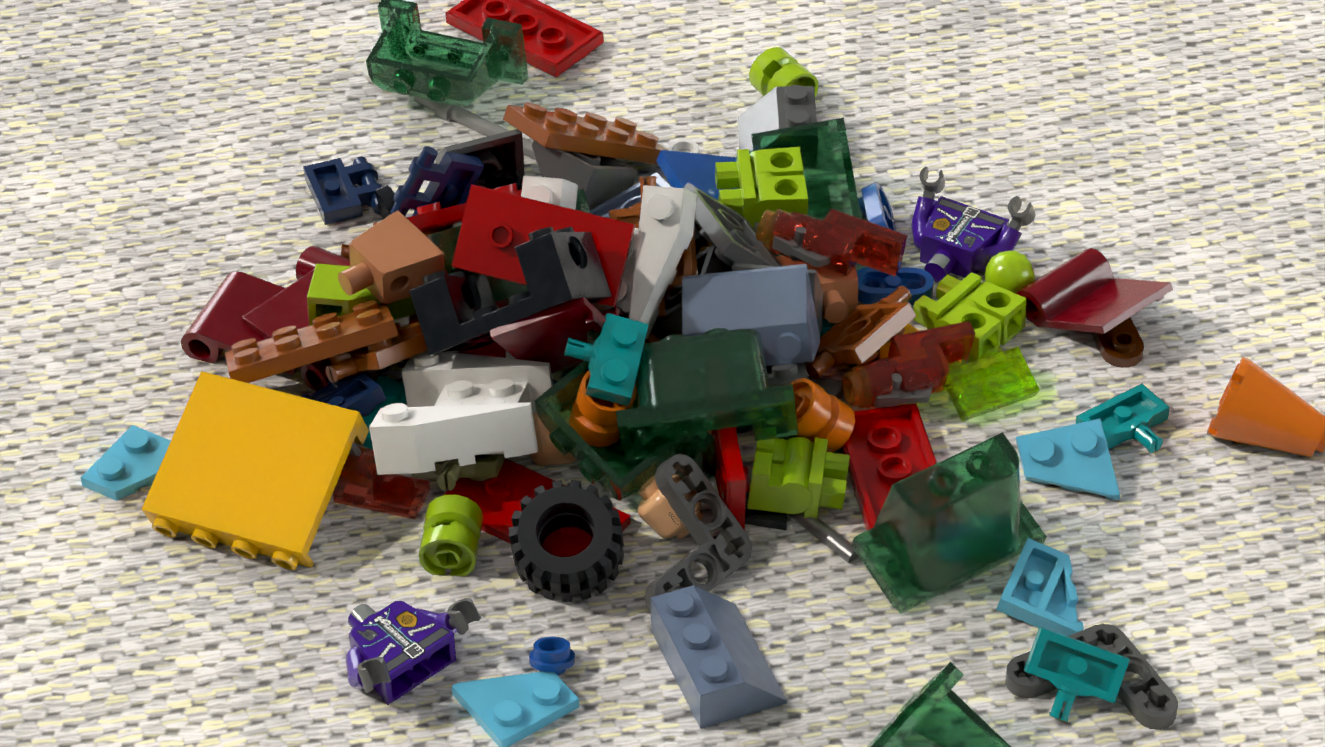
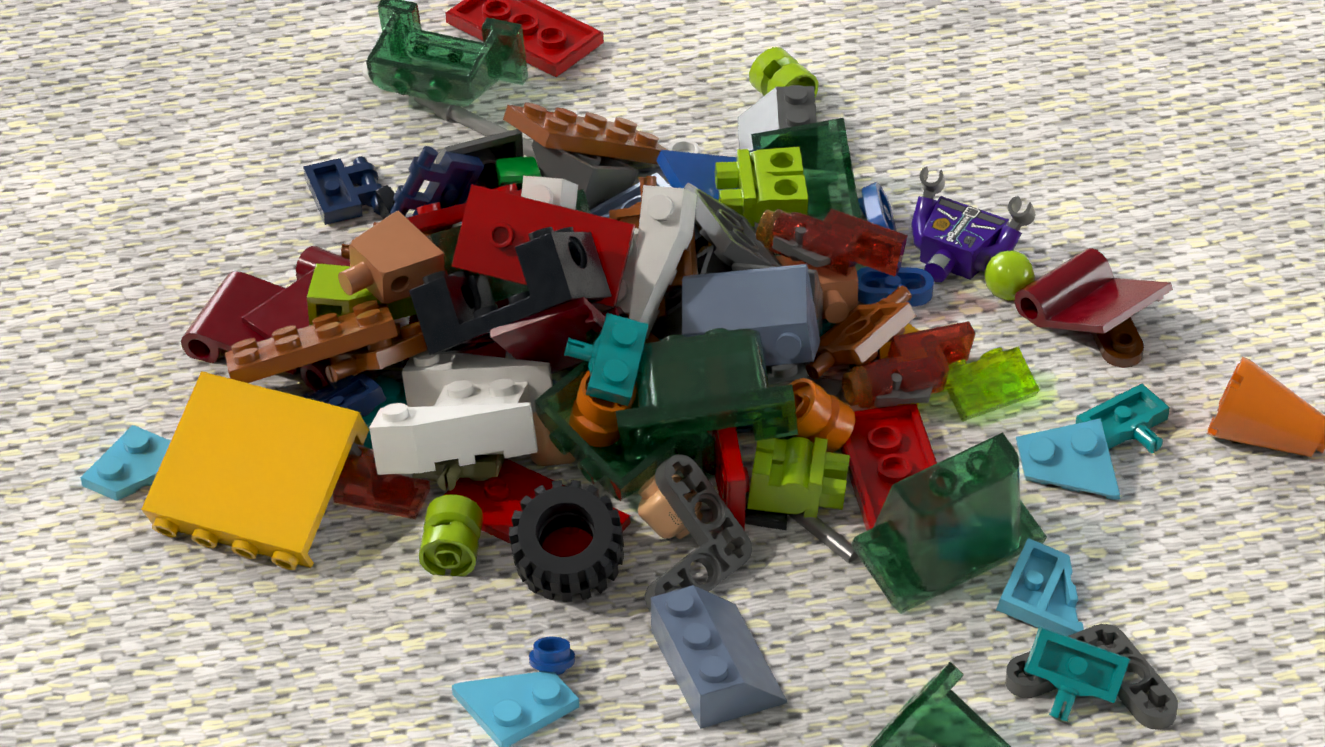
(403, 645): torso -> none
(513, 169): none -> green slope
(990, 309): lime hips -> none

